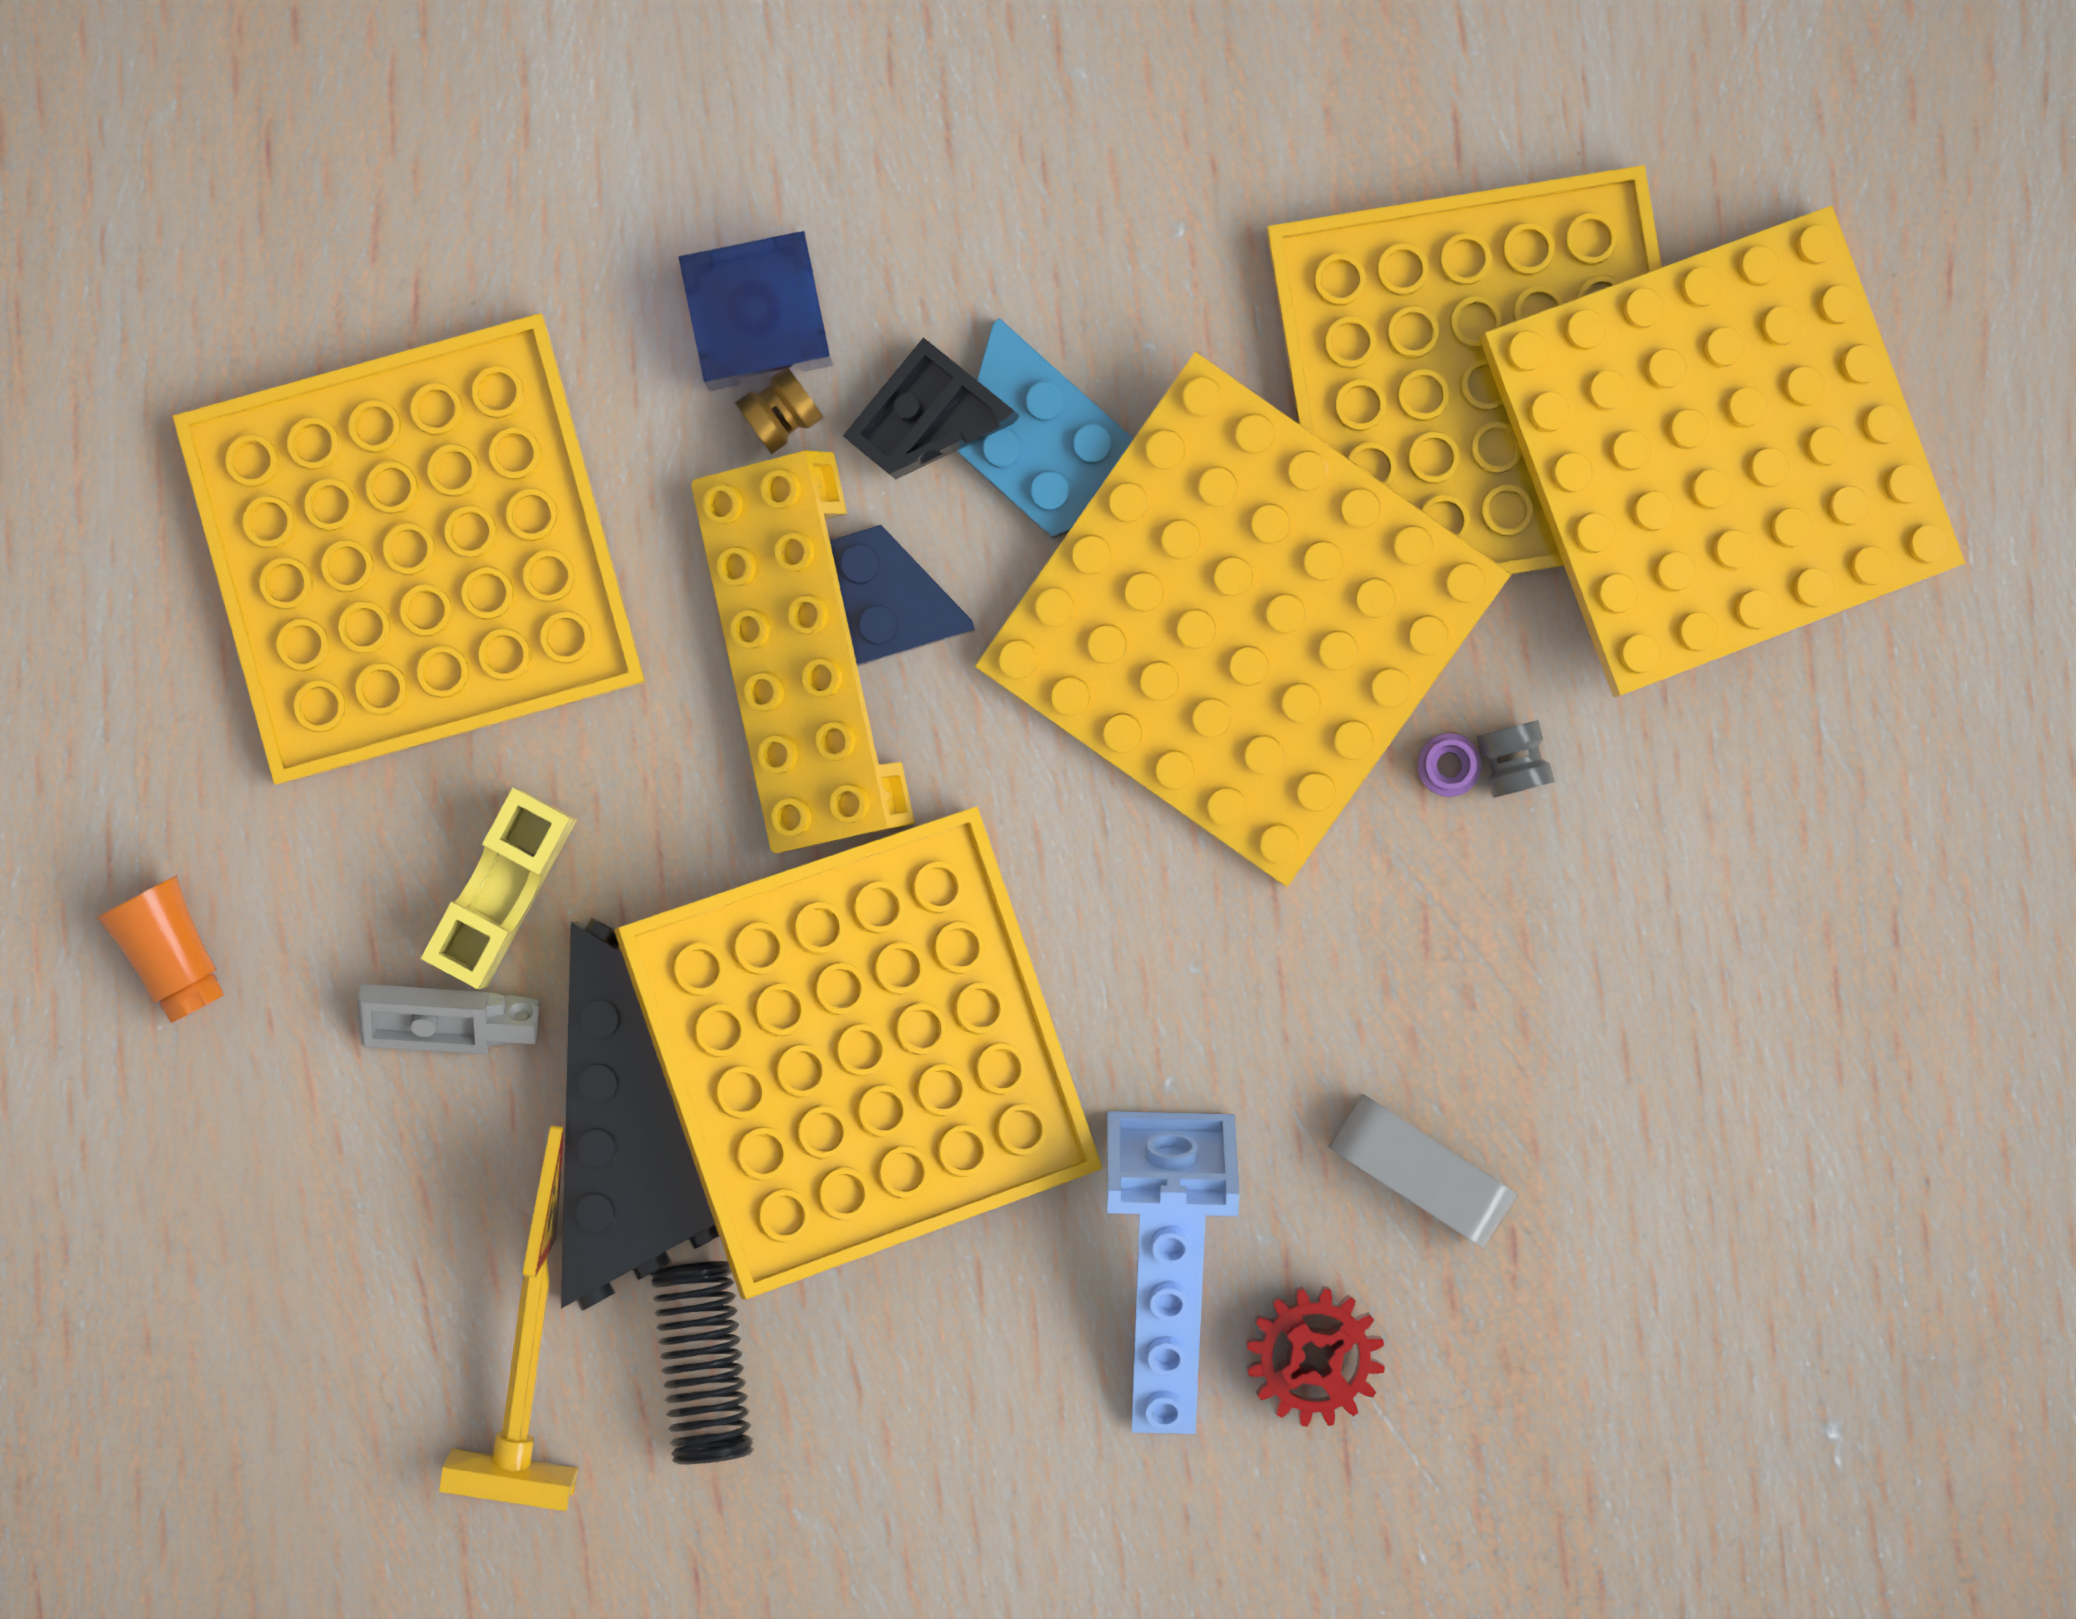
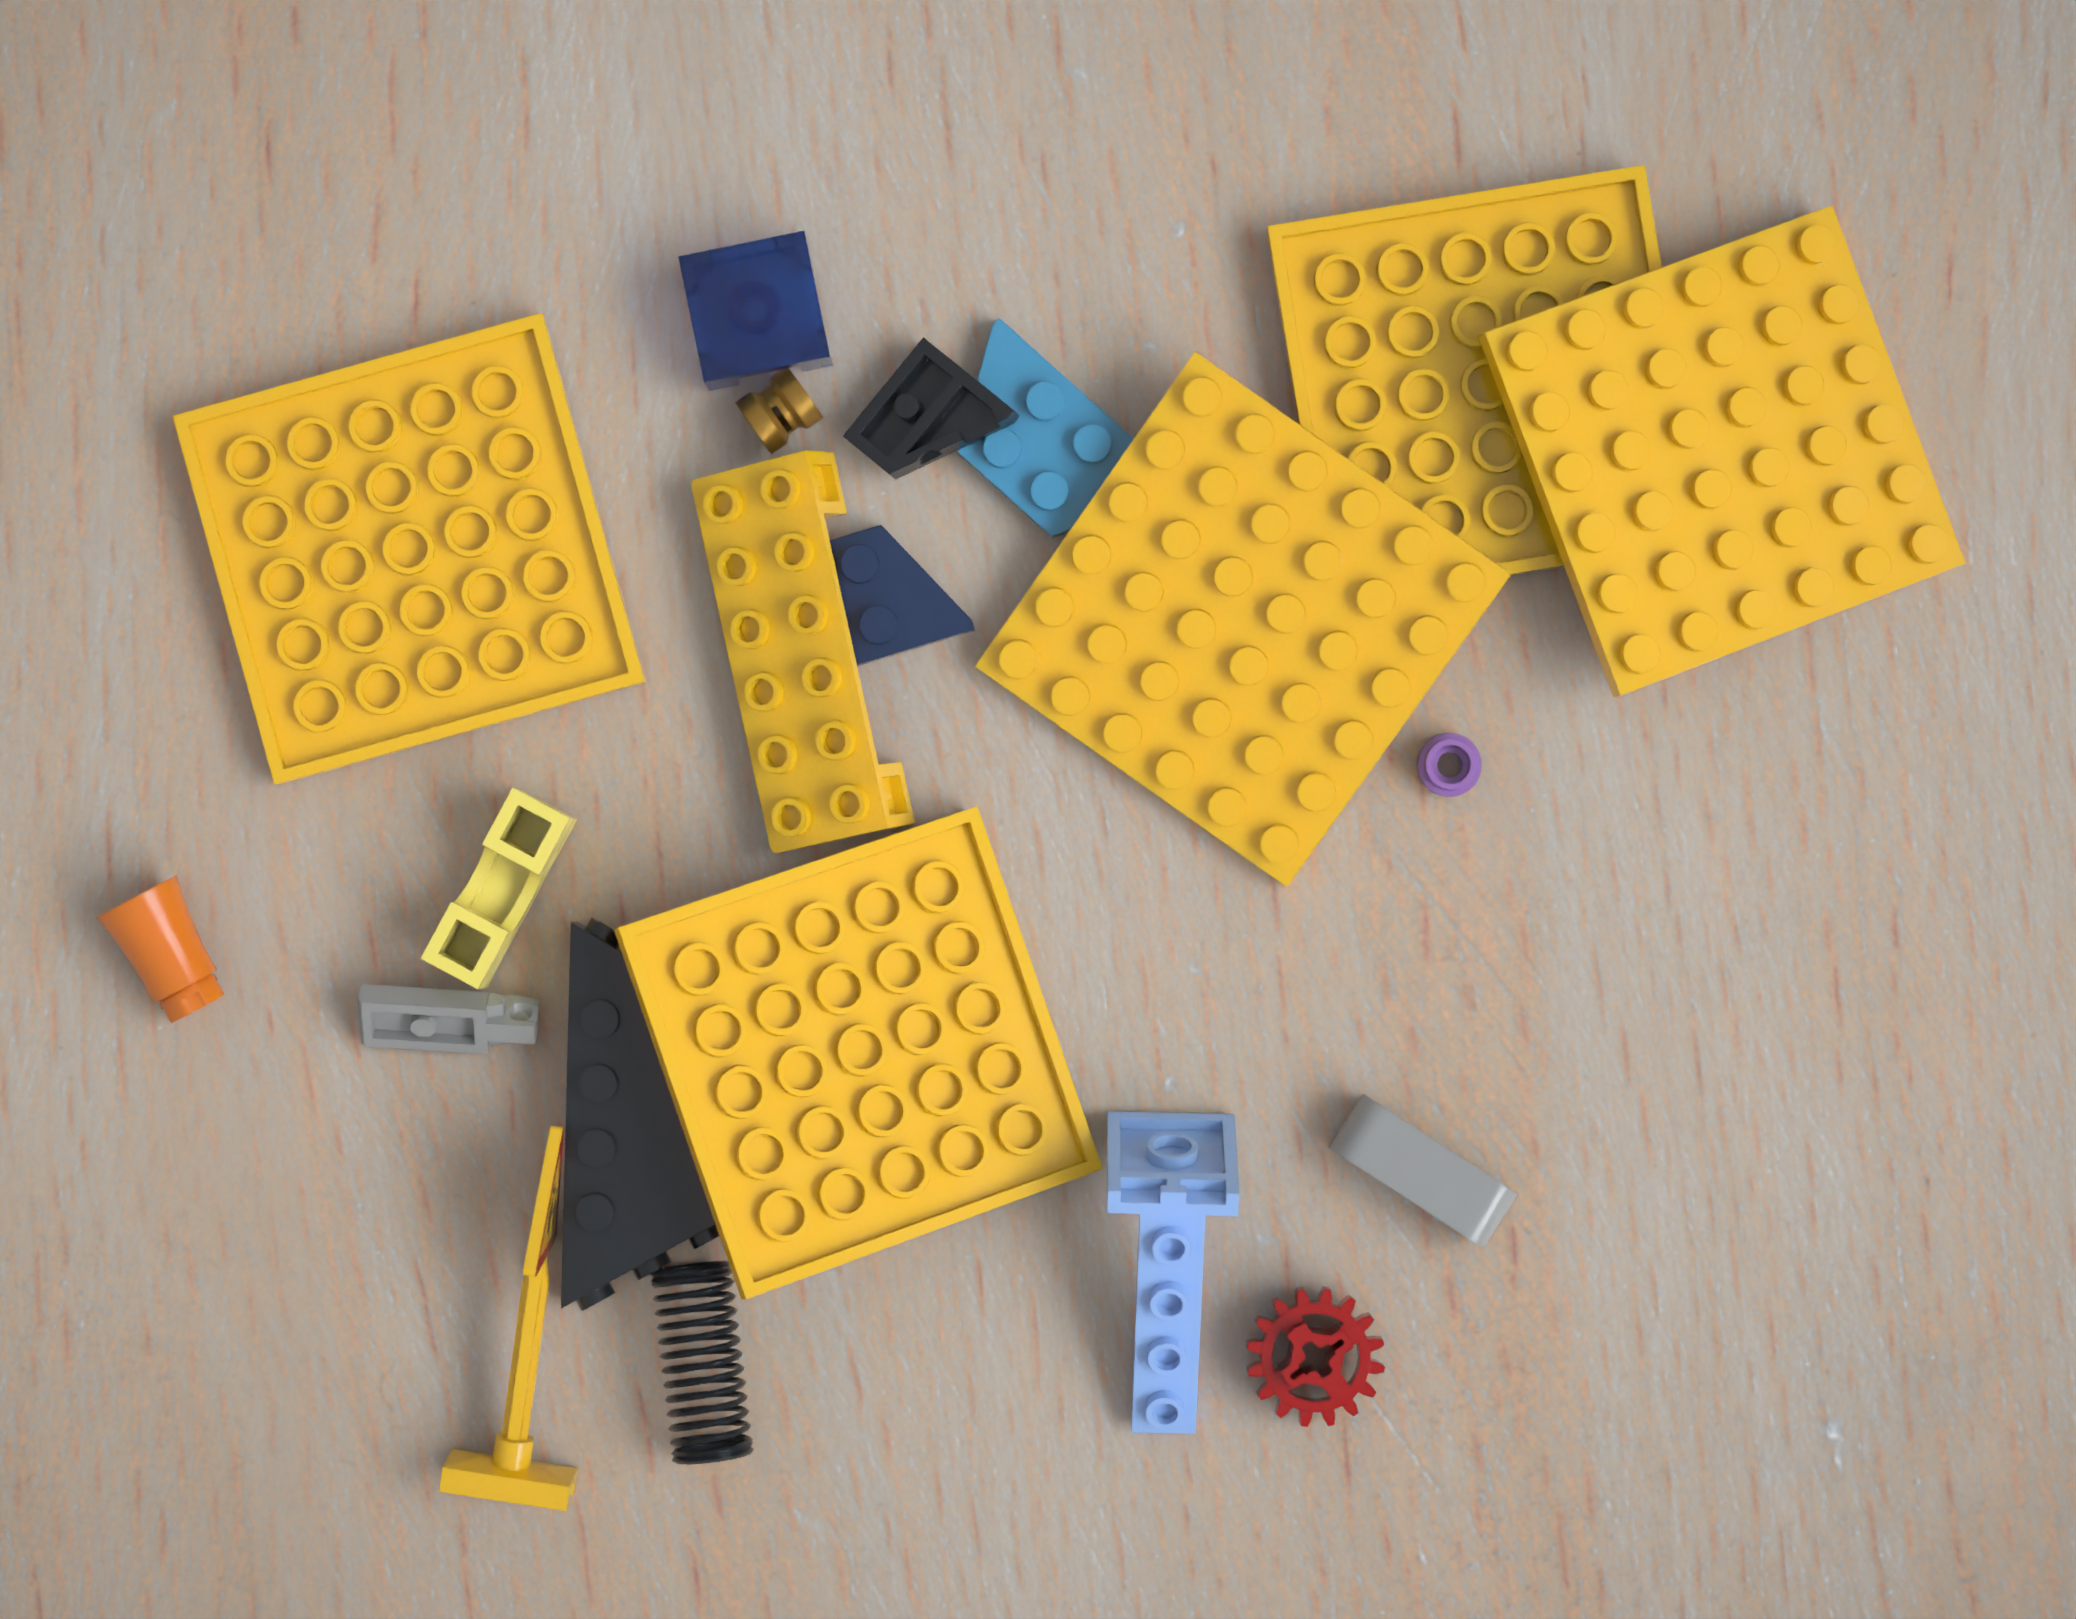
(1517, 773): dark grey wheel -> none

